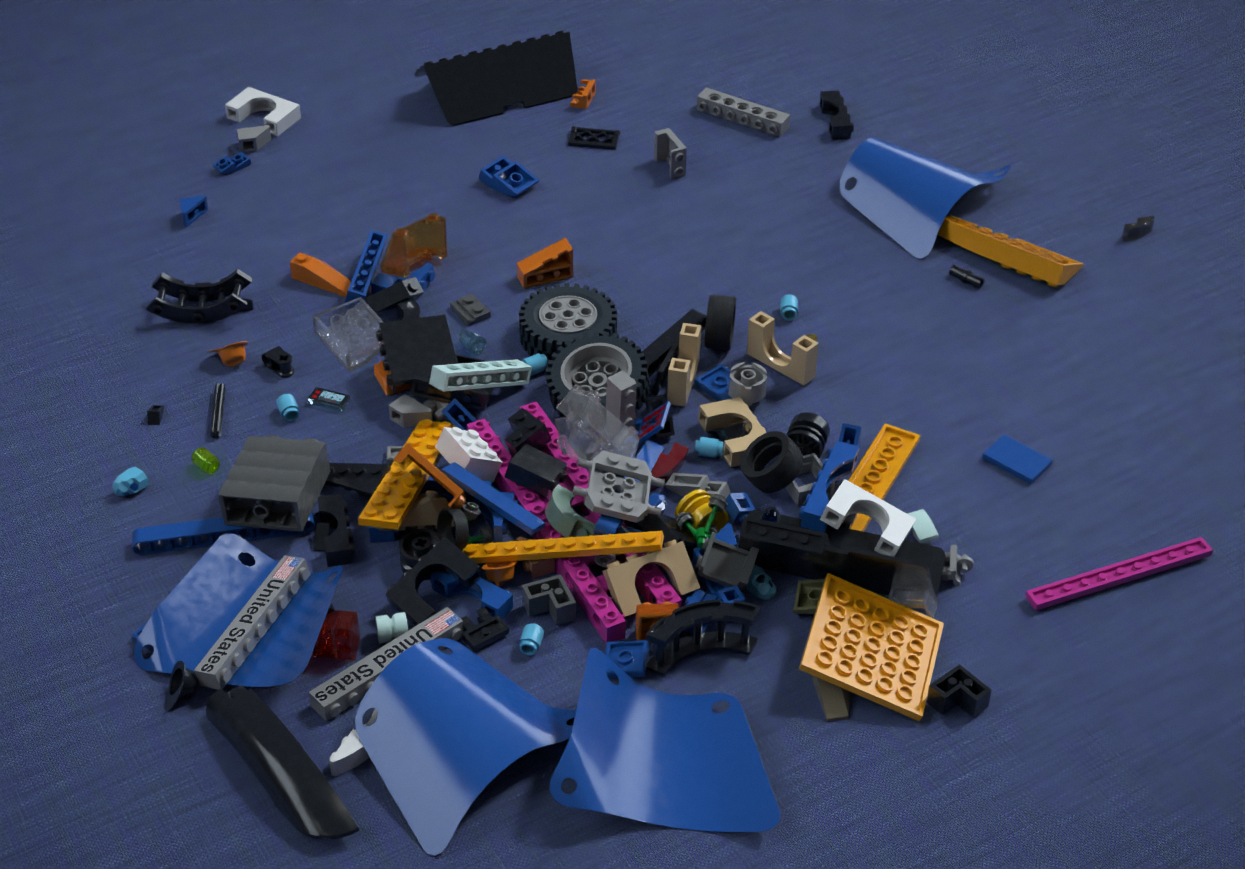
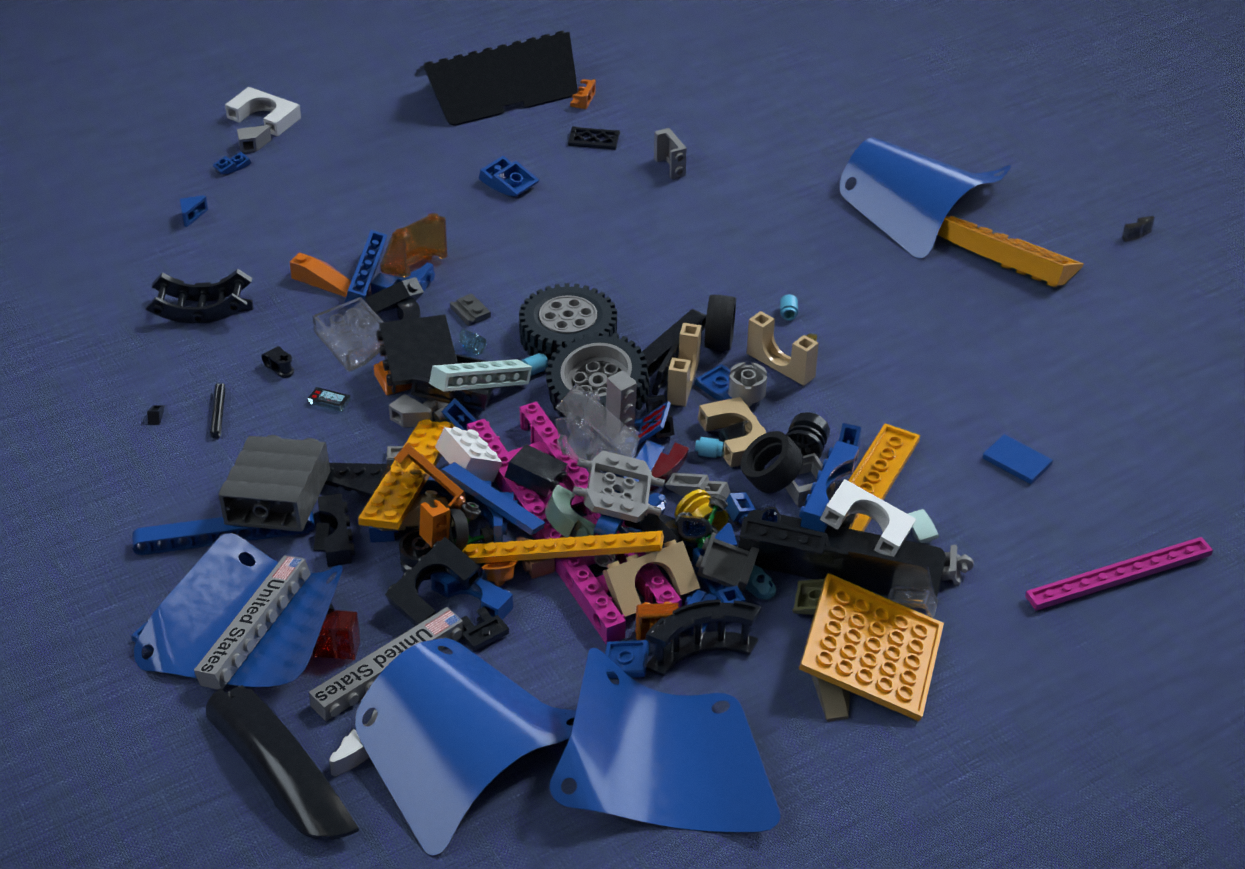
(130, 482): medium azure rock -> none
(181, 686): black piece -> none
(205, 460): clear neon green brick -> none
(232, 354): orange piece -> none
(288, 407): medium azure brick -> none
(390, 627): light aqua wheel -> none
(434, 522): none -> orange hinge
(527, 431): black brick -> none
(531, 639): medium azure brick -> none
(547, 265): orange wedge -> none
(552, 596): dark grey brick -> none
(693, 527): none -> rock
(743, 112): light grey brick -> none
(833, 104): black arch -> none
(960, 689): black brick -> none
(966, 276): black pin -> none

